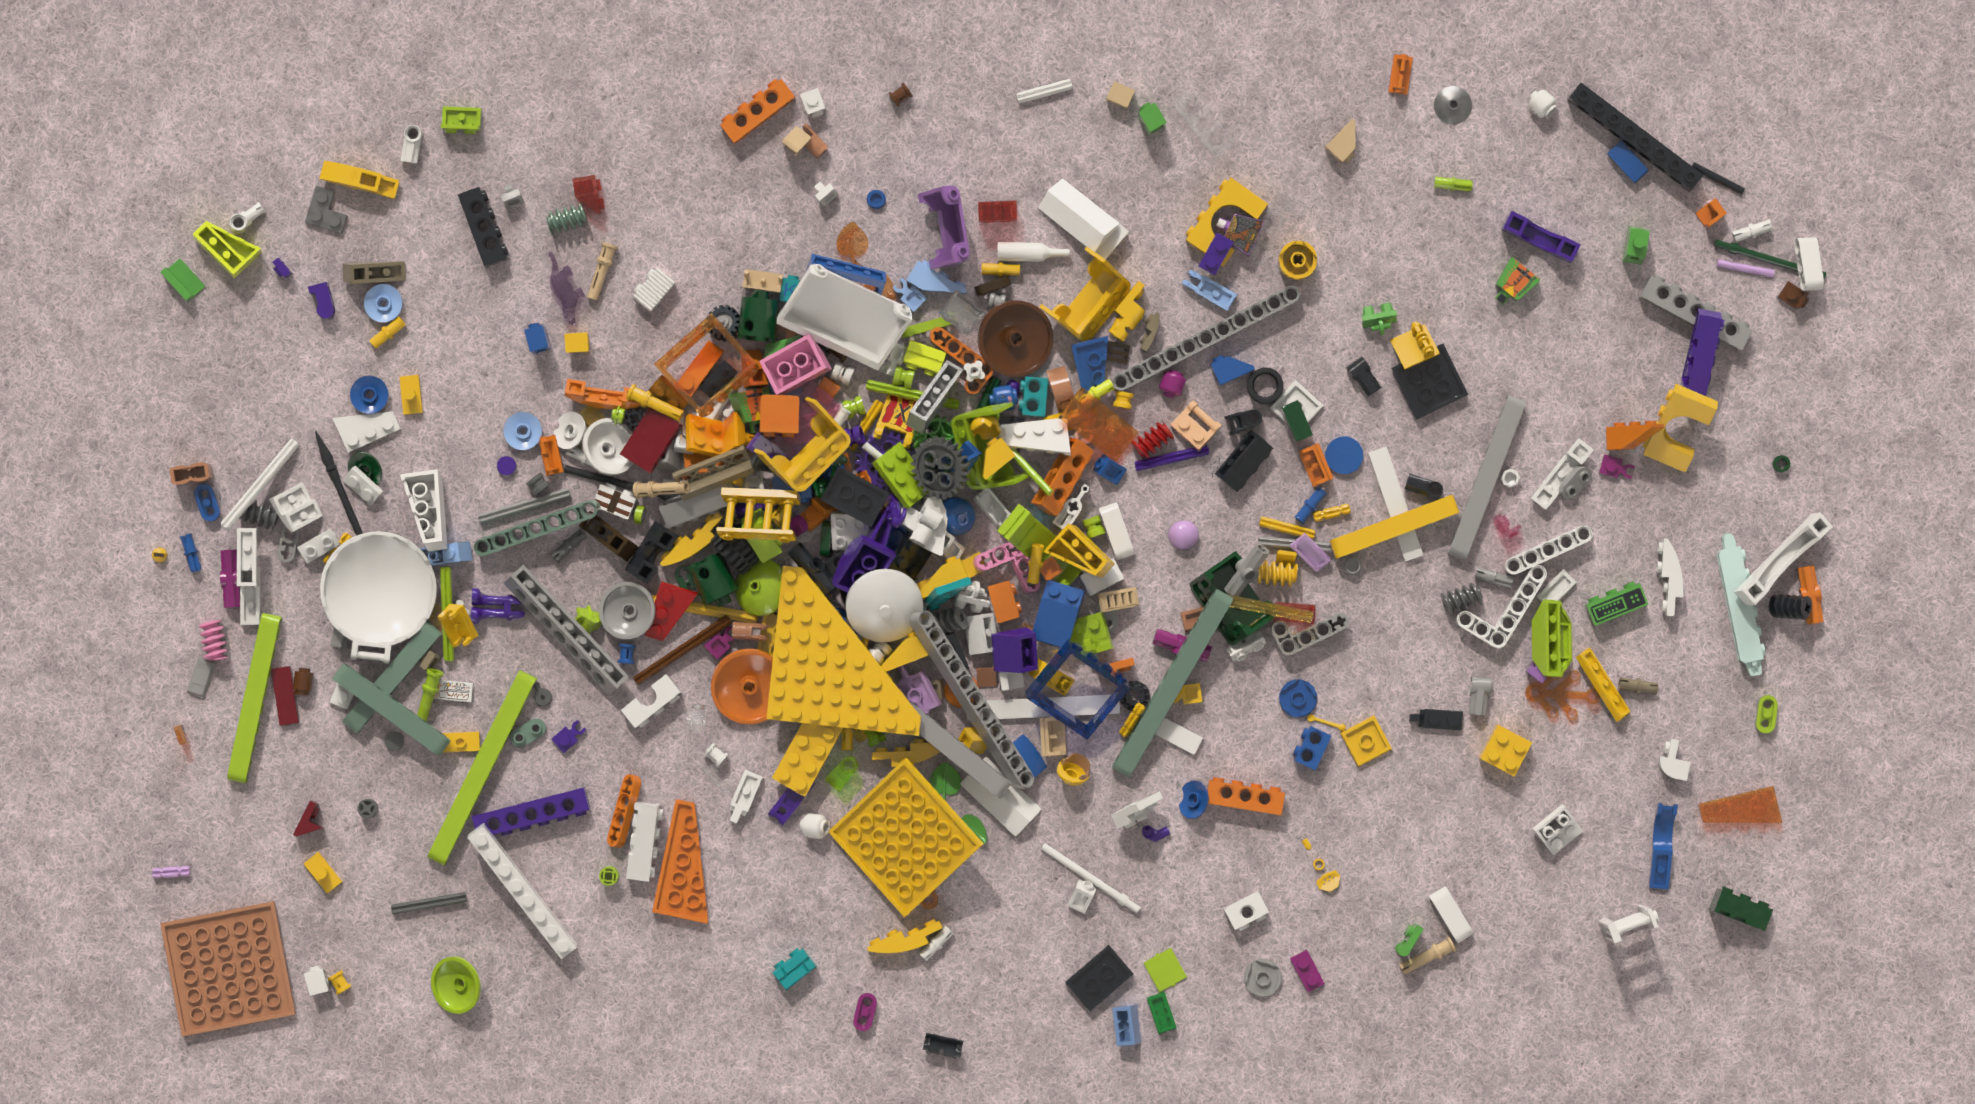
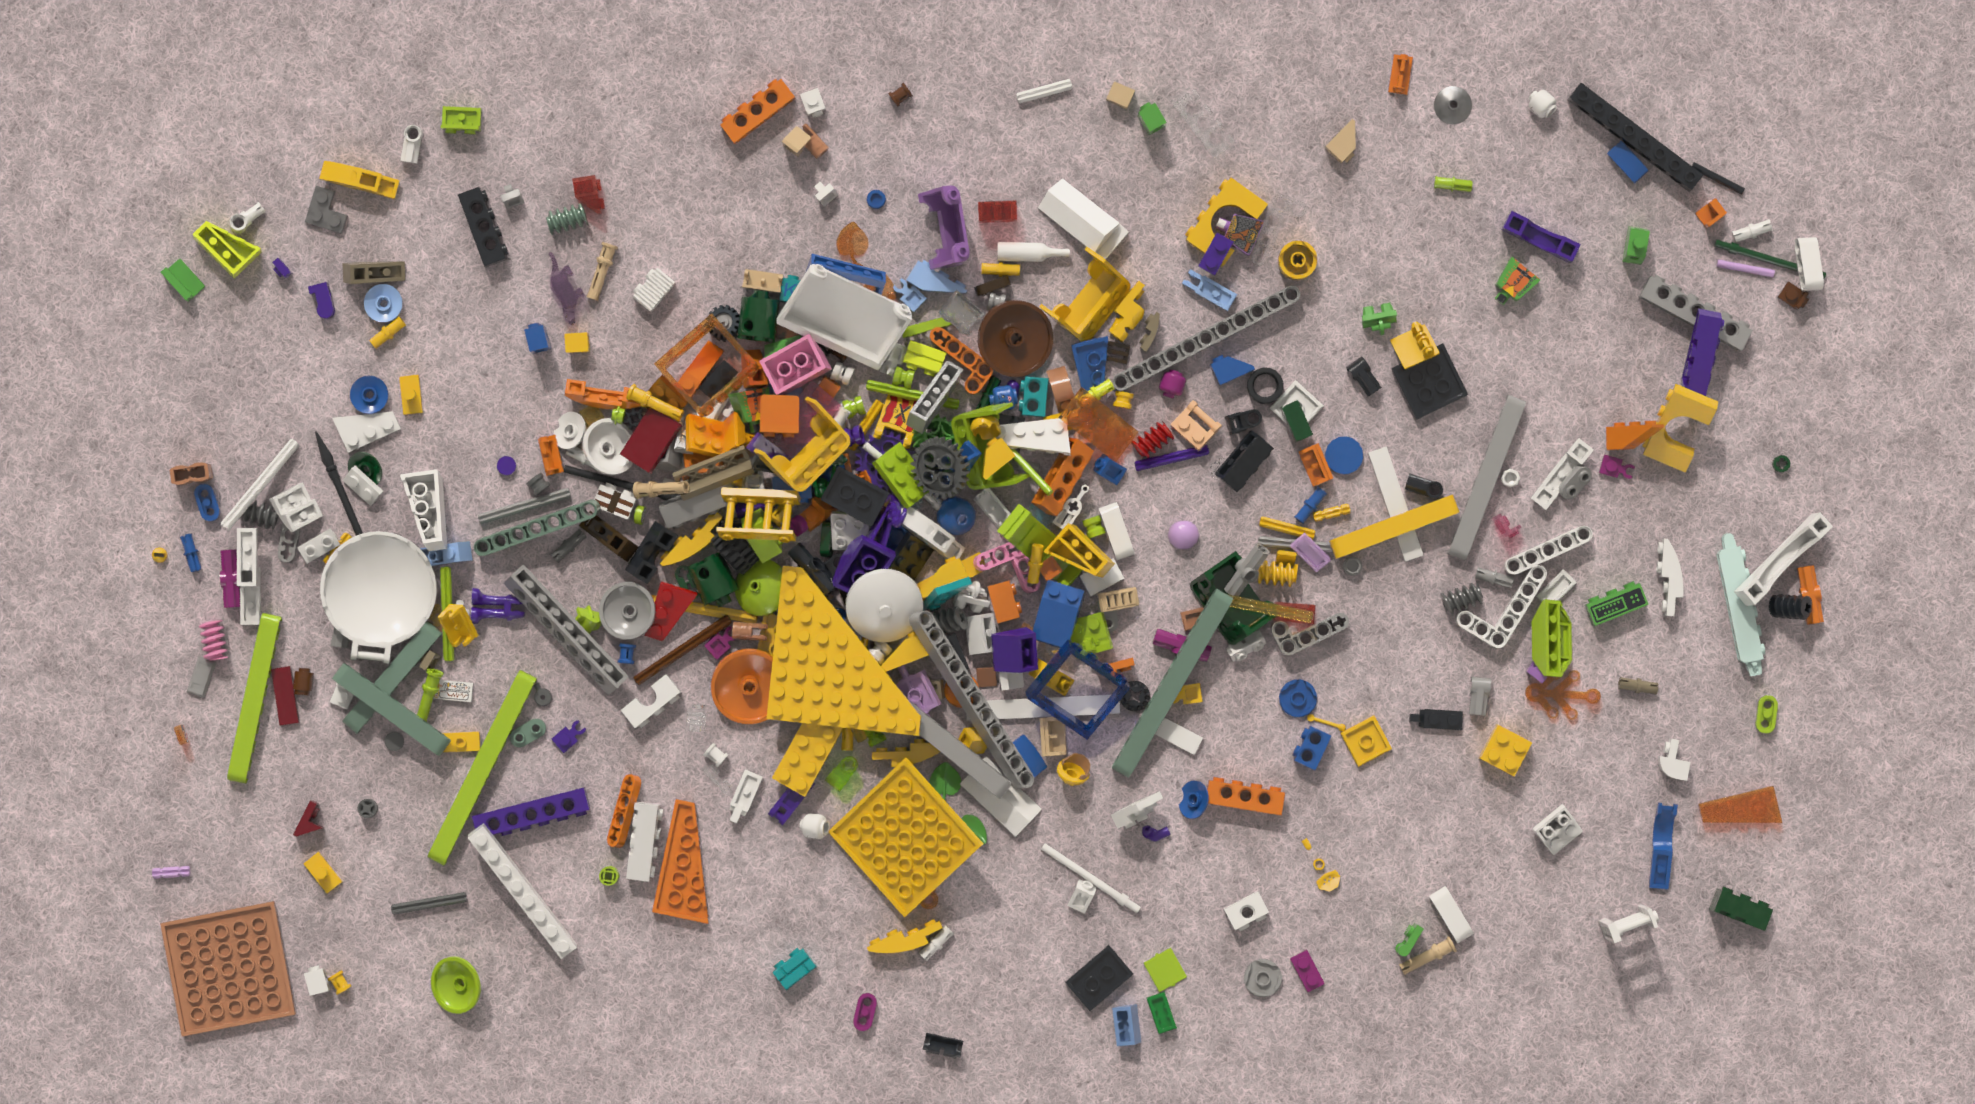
(512, 430): light blue dish -> none
(931, 526): white panel -> none
(969, 368): white plate -> none
(1132, 720): yellow axle -> none
(1603, 684): yellow tile -> none

